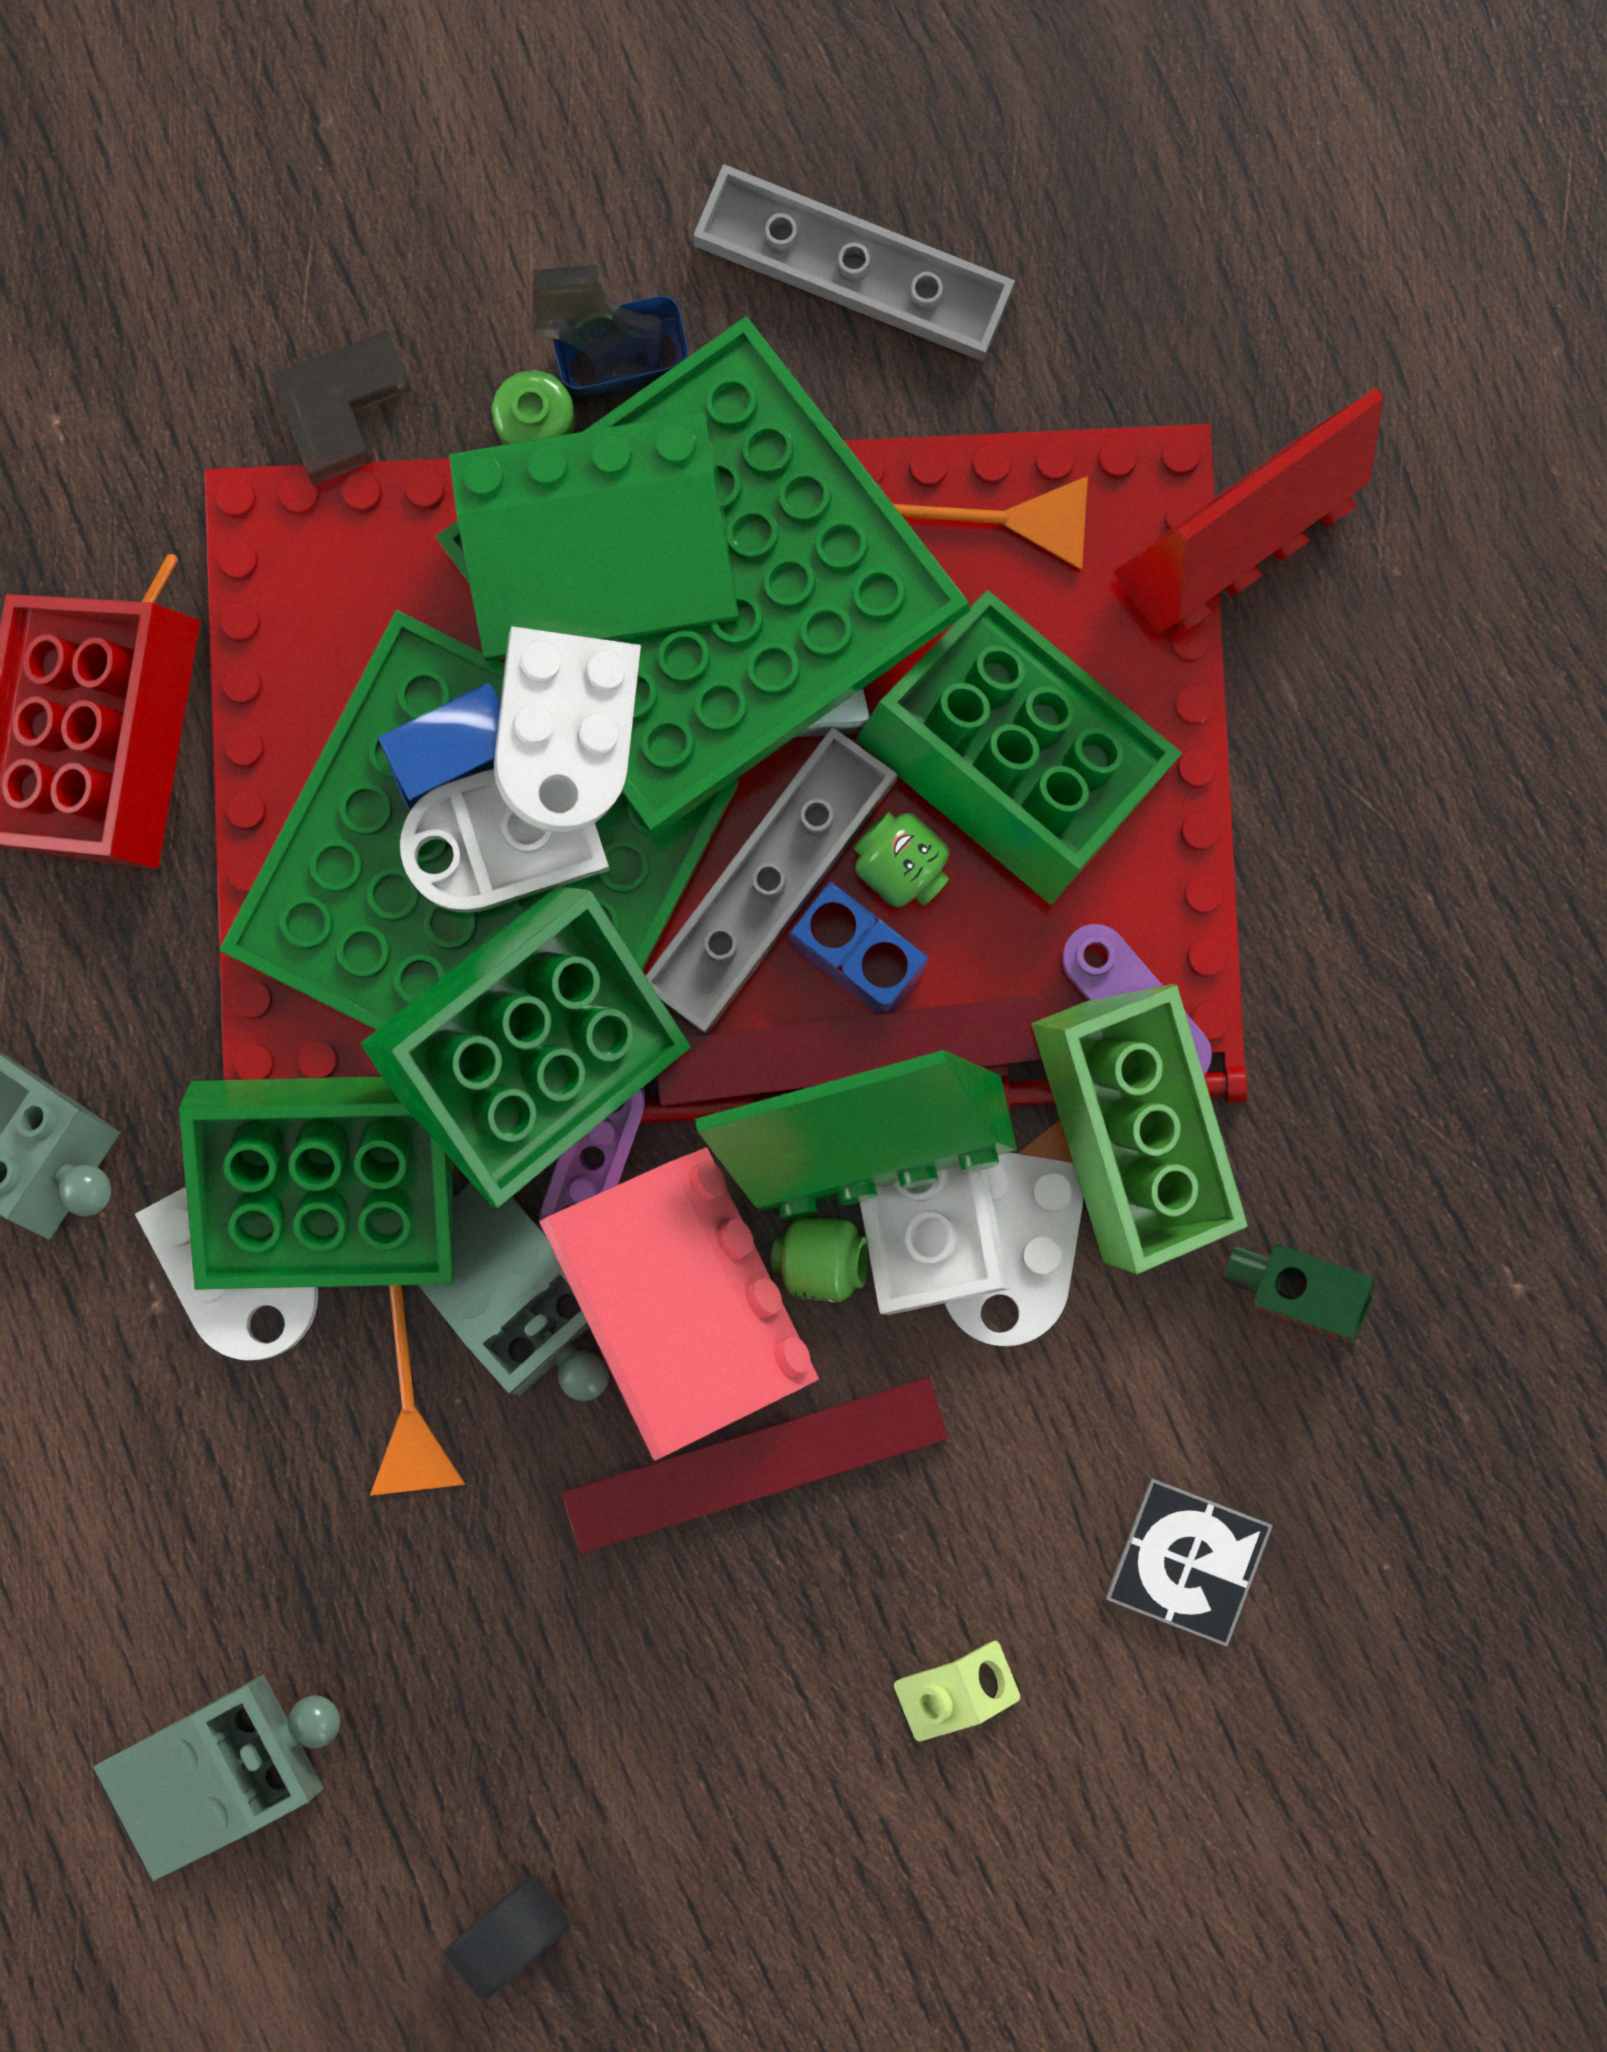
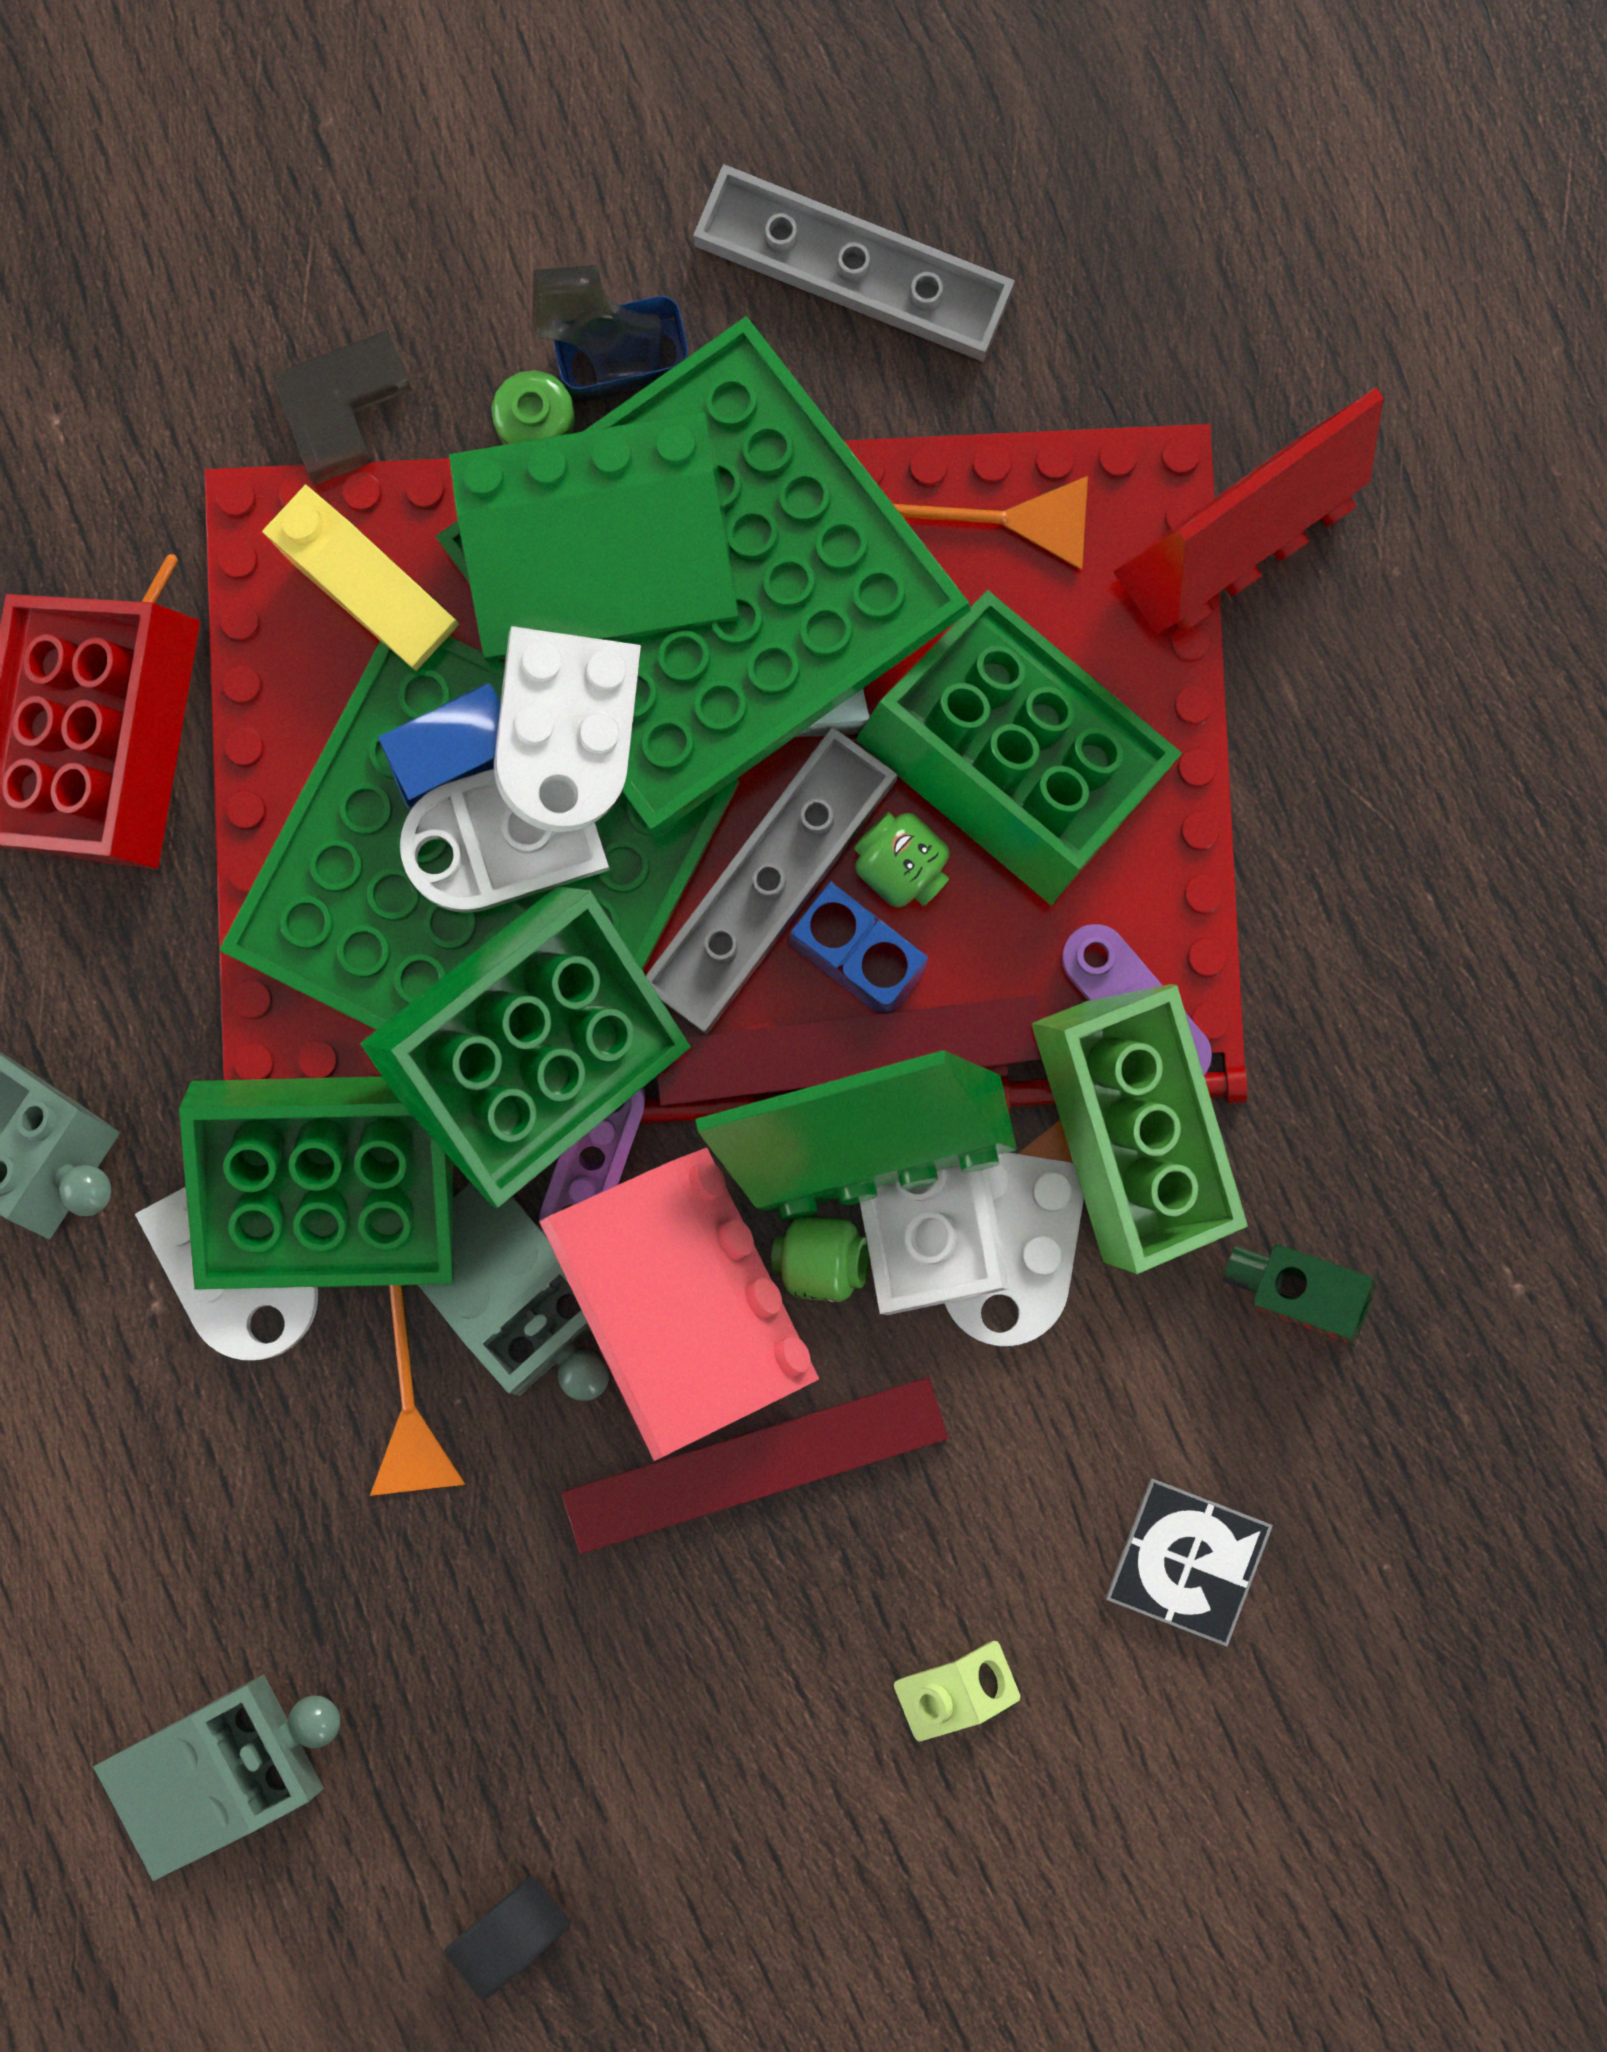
(360, 577): none -> light yellow slope

